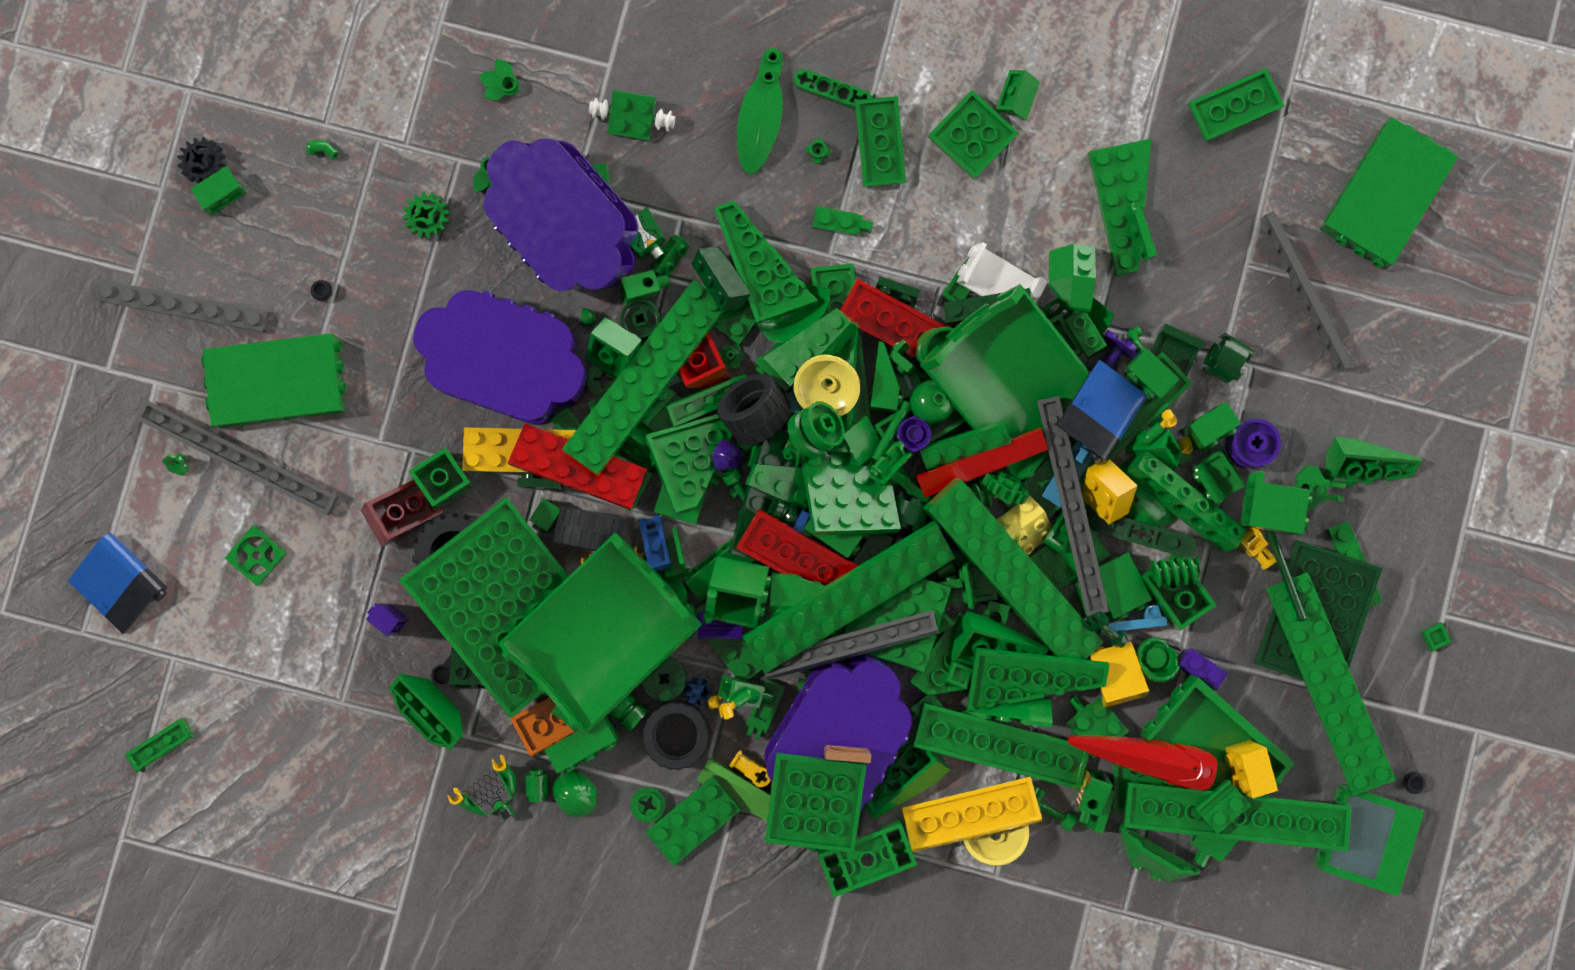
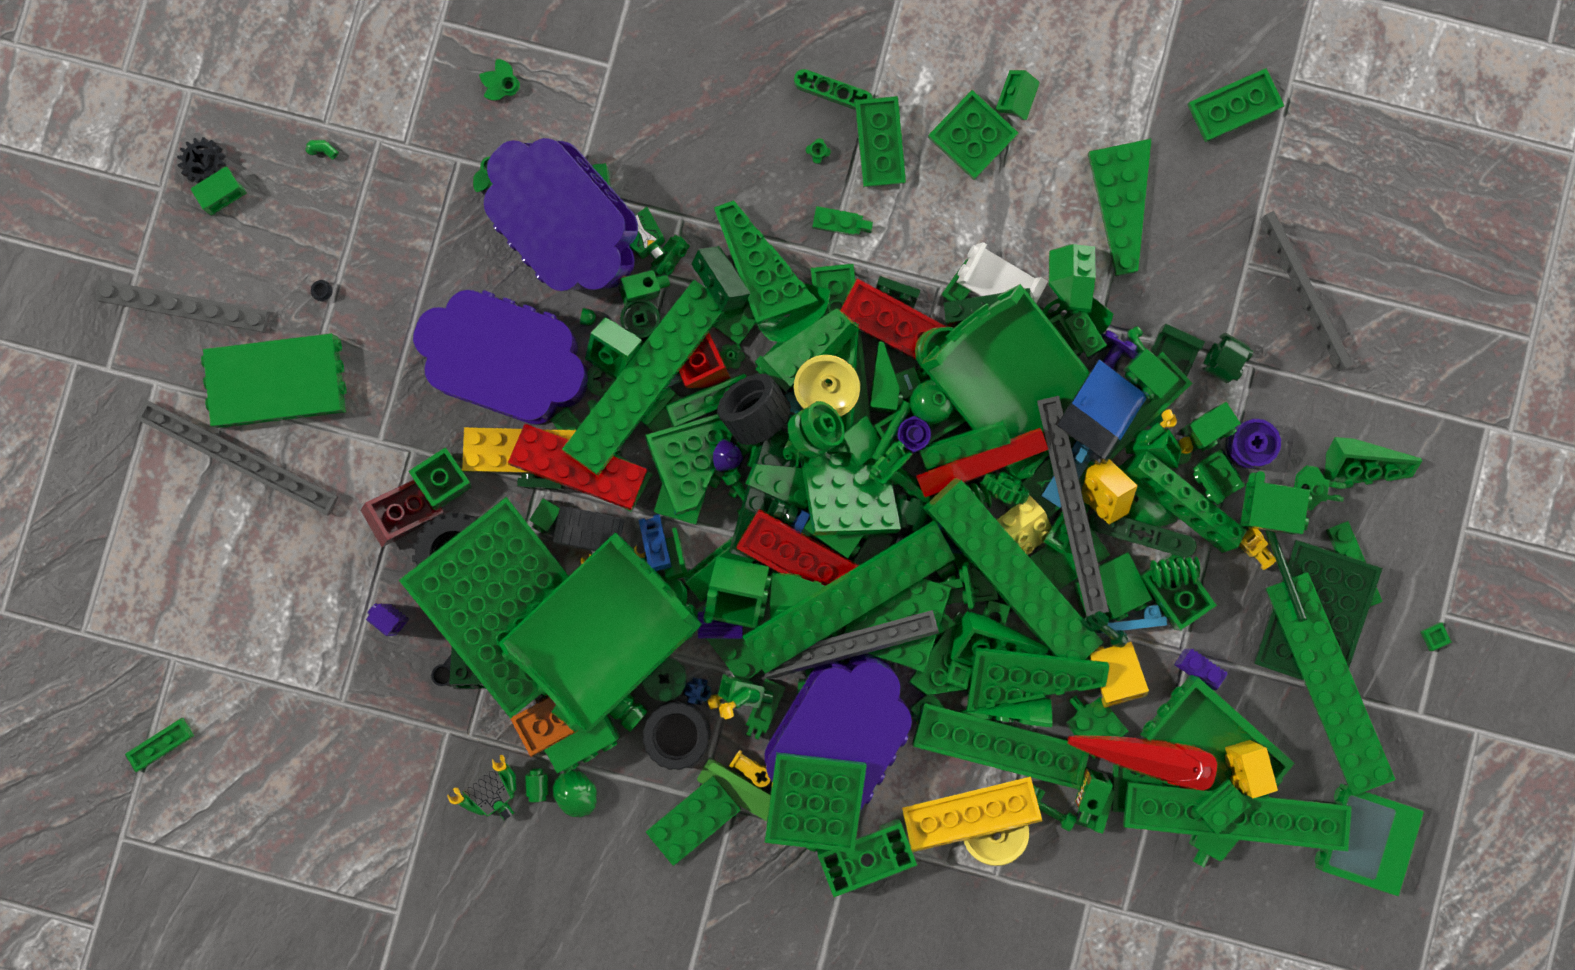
(117, 582): blue door -> none
(176, 464): green plant -> none
(278, 552): green piece -> none
(427, 710): green wedge -> none
(434, 212): green gear -> none
(631, 115): green plate -> none
(637, 446): green panel -> none
(637, 807): green gear -> none
(760, 114): green plant -> none
(847, 754): medium nougat tile -> none
(897, 353): green bracket -> none
(908, 776): green wedge -> none
(1139, 229): green hinge -> none
(1154, 858): green wedge -> none
(1157, 660): green piece -> none
(1388, 193): green panel -> none
(1413, 782): black plate -> none

